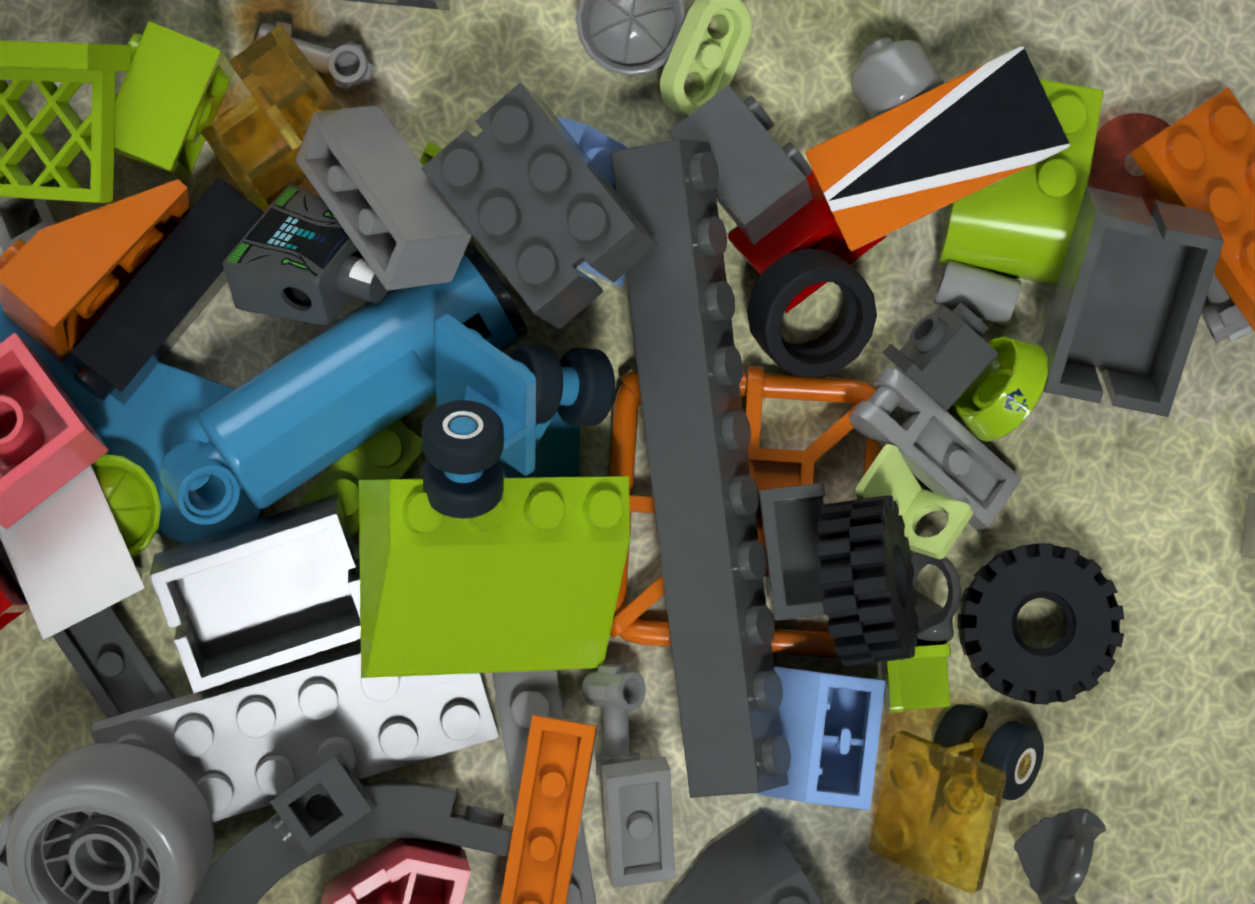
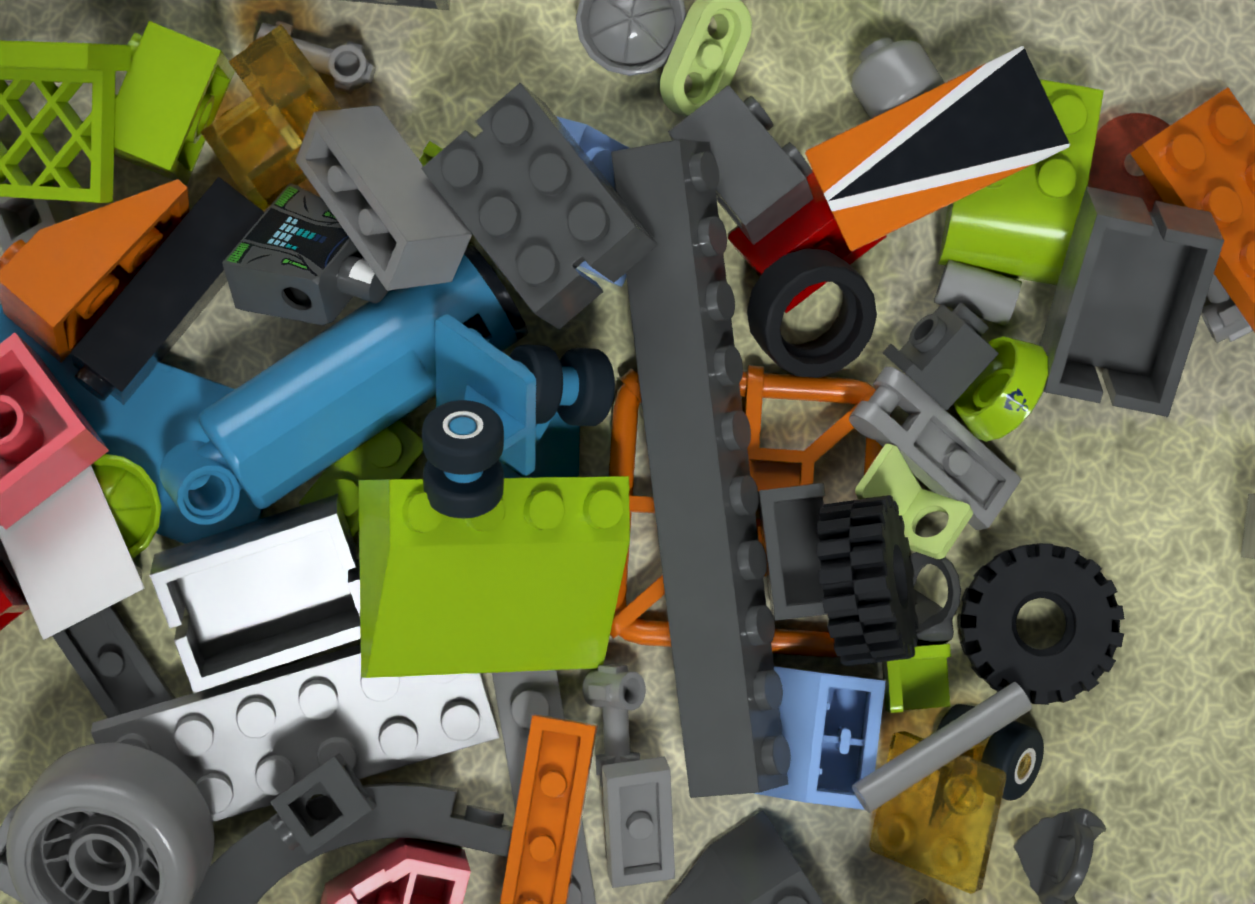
(941, 747): none -> light grey piece

